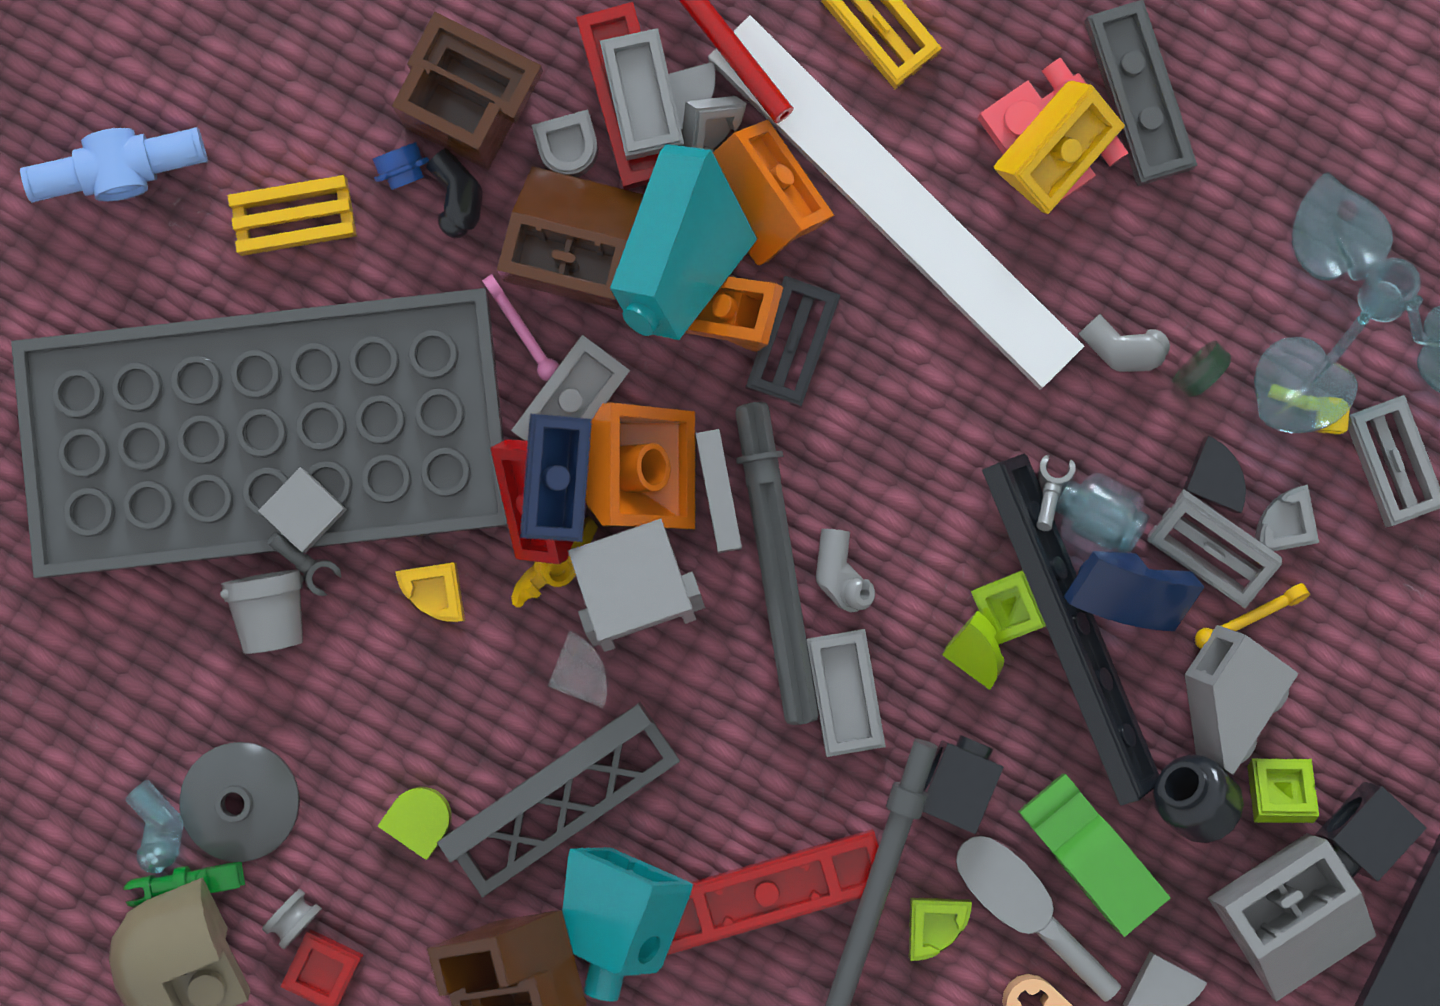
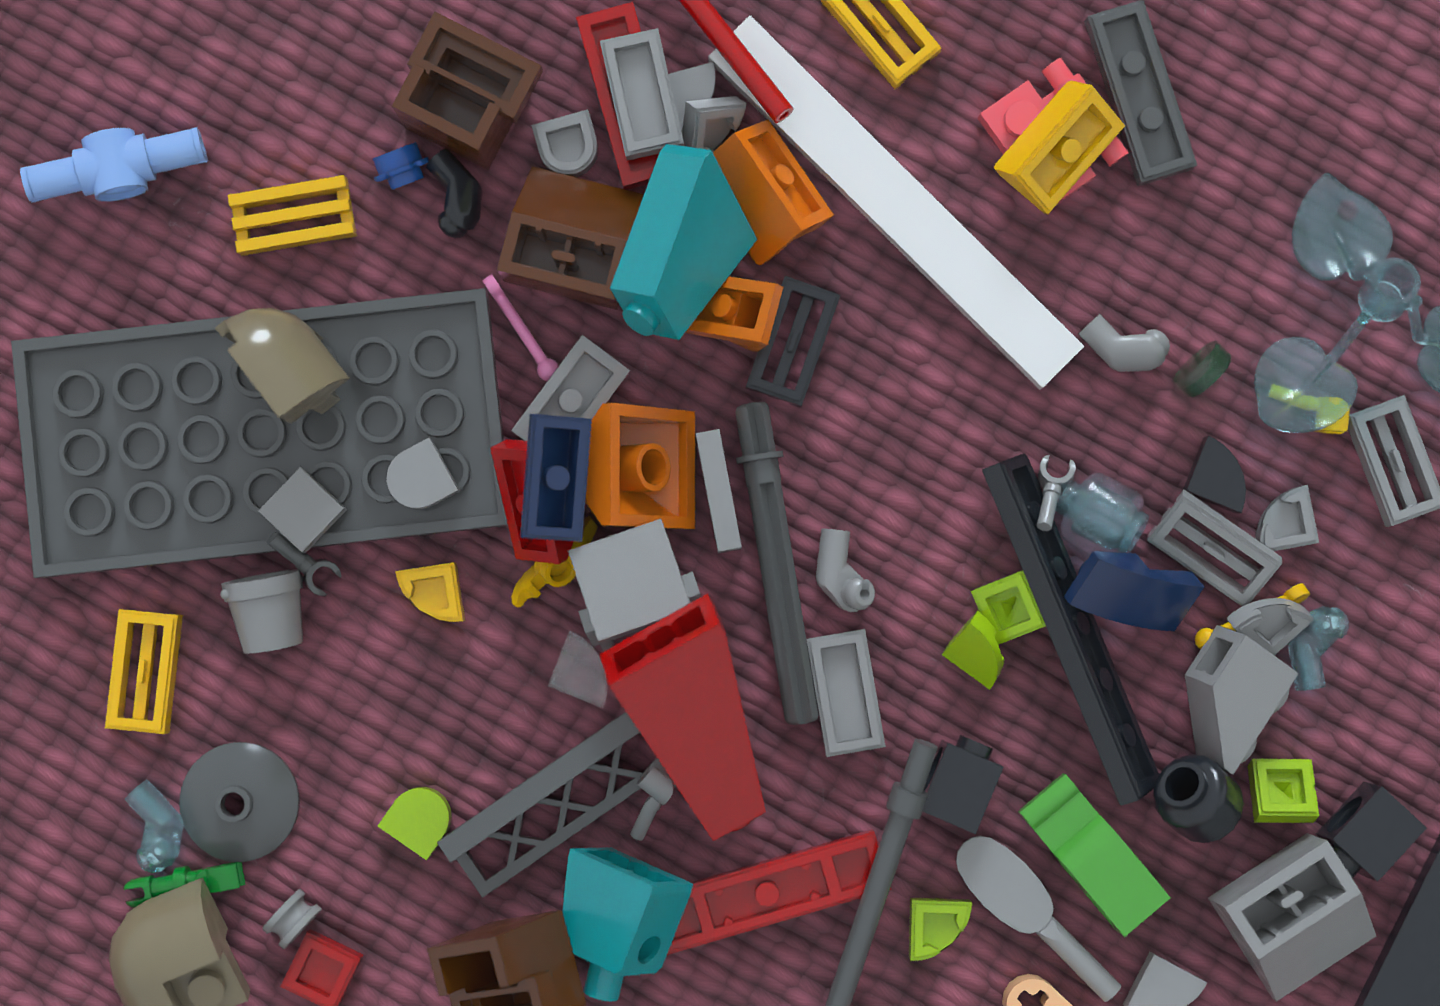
(166, 675): none -> yellow tile
(284, 361): none -> dark tan brick
(420, 477): none -> light grey tile
(660, 788): none -> light grey hand
(688, 708): none -> red slope
(1271, 622): none -> light grey tile
(1312, 643): none -> clear light blue arm

